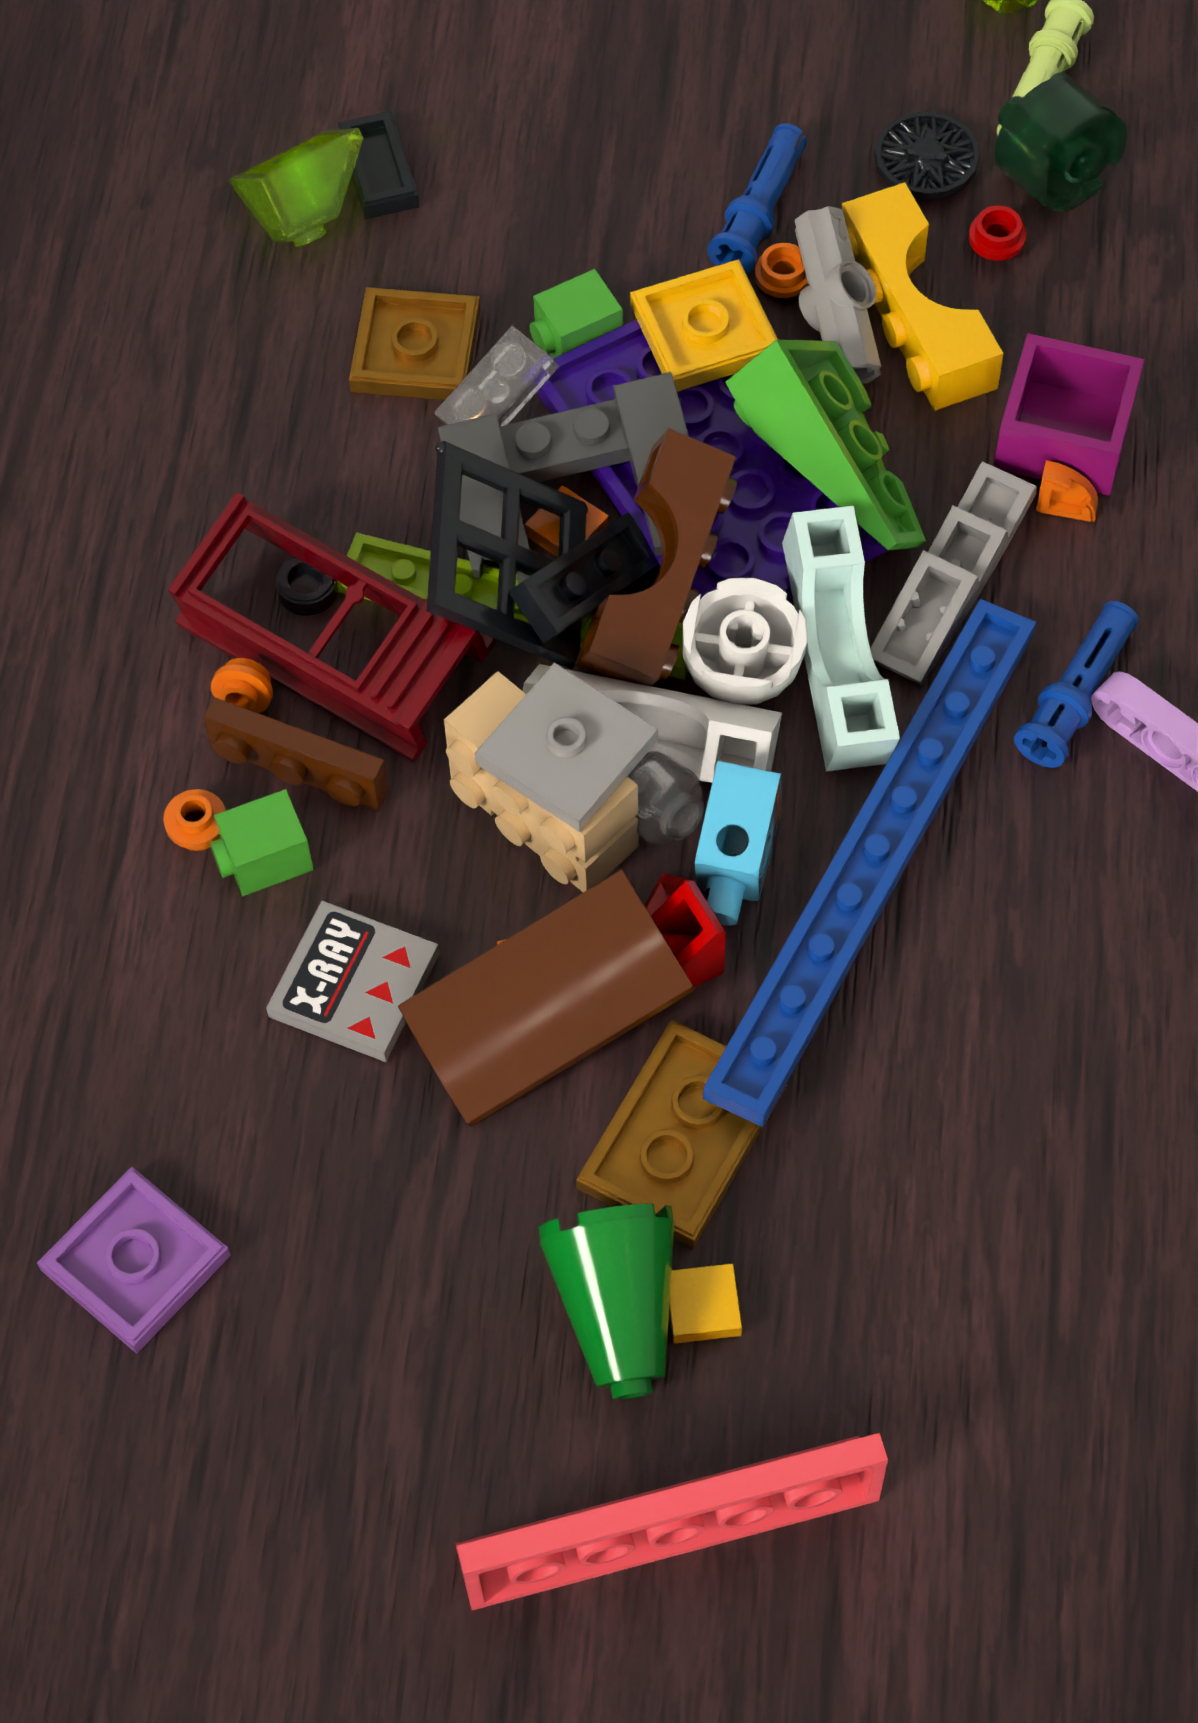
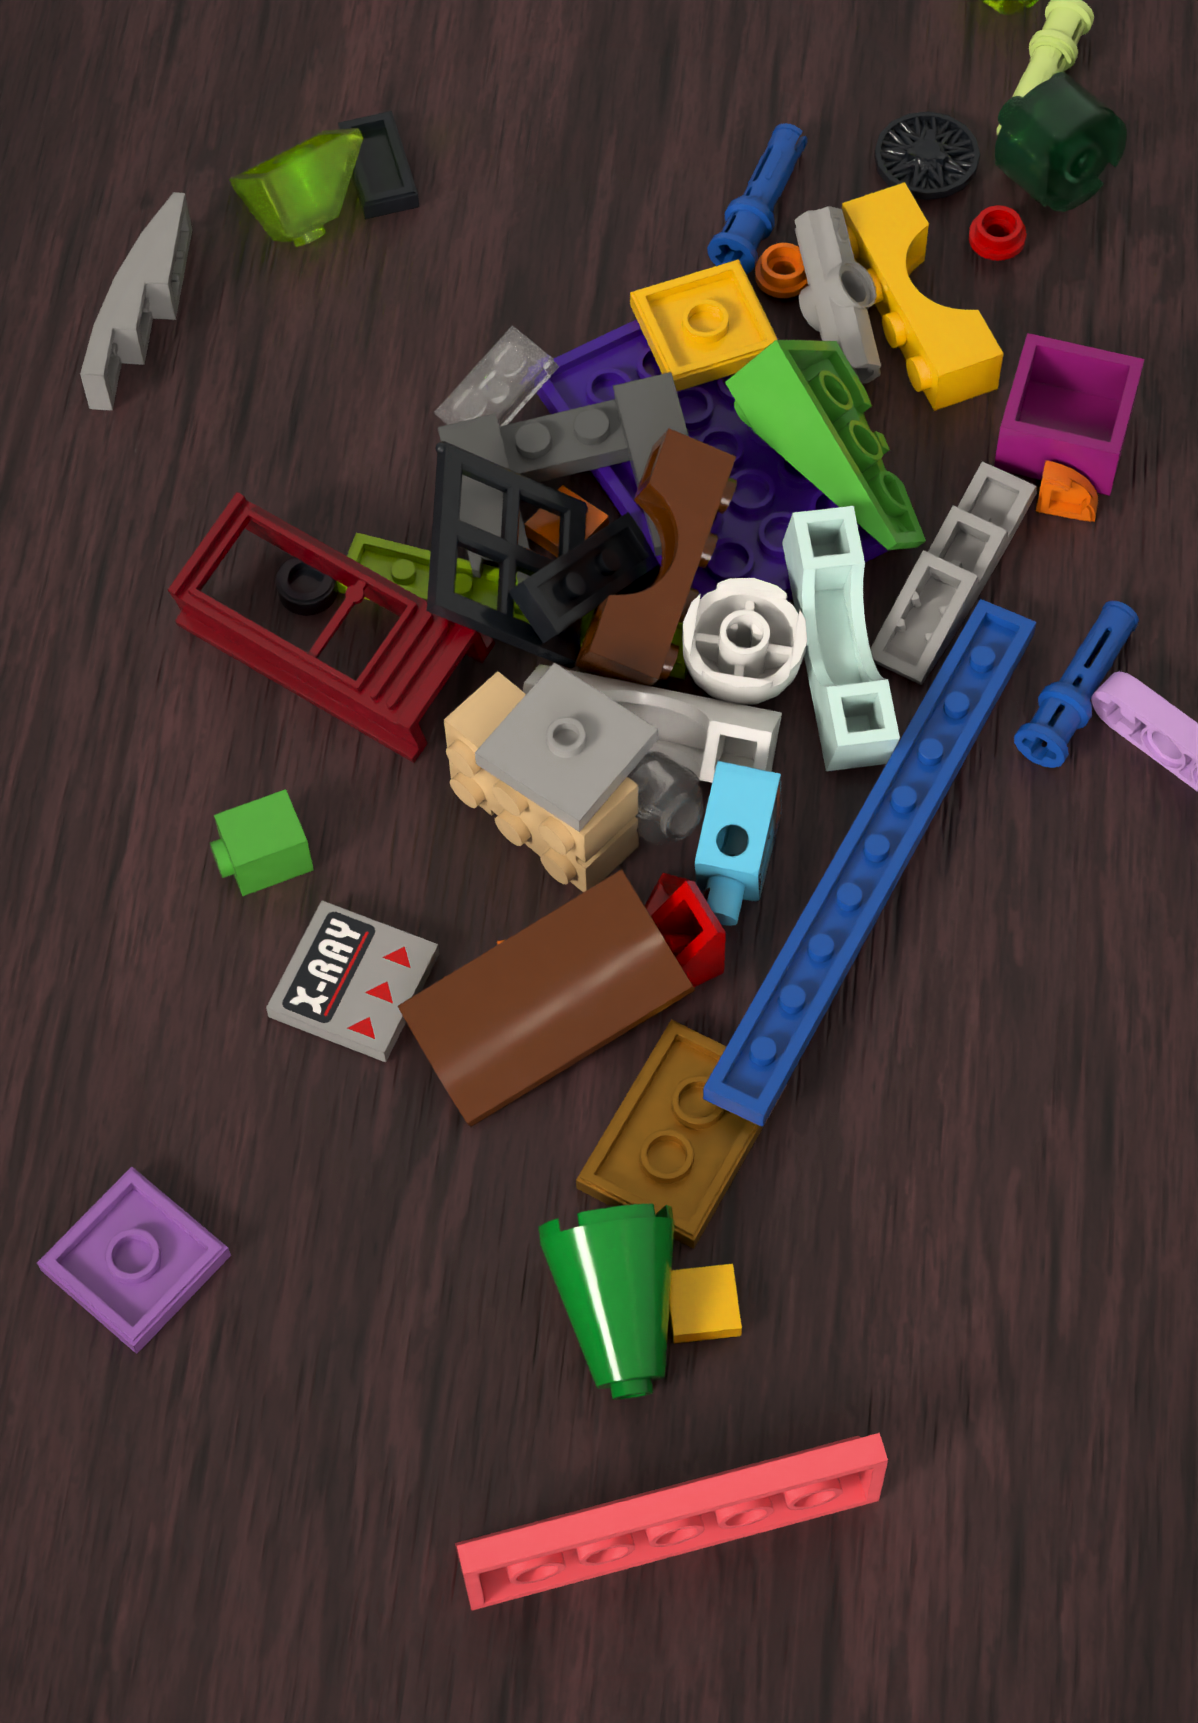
(141, 291): none -> light grey slope
(196, 834): orange plate -> none
(243, 684): orange plate -> none
(296, 755): reddish brown plate -> none
(414, 343): pearl gold tile -> none
(574, 314): bright green brick -> none

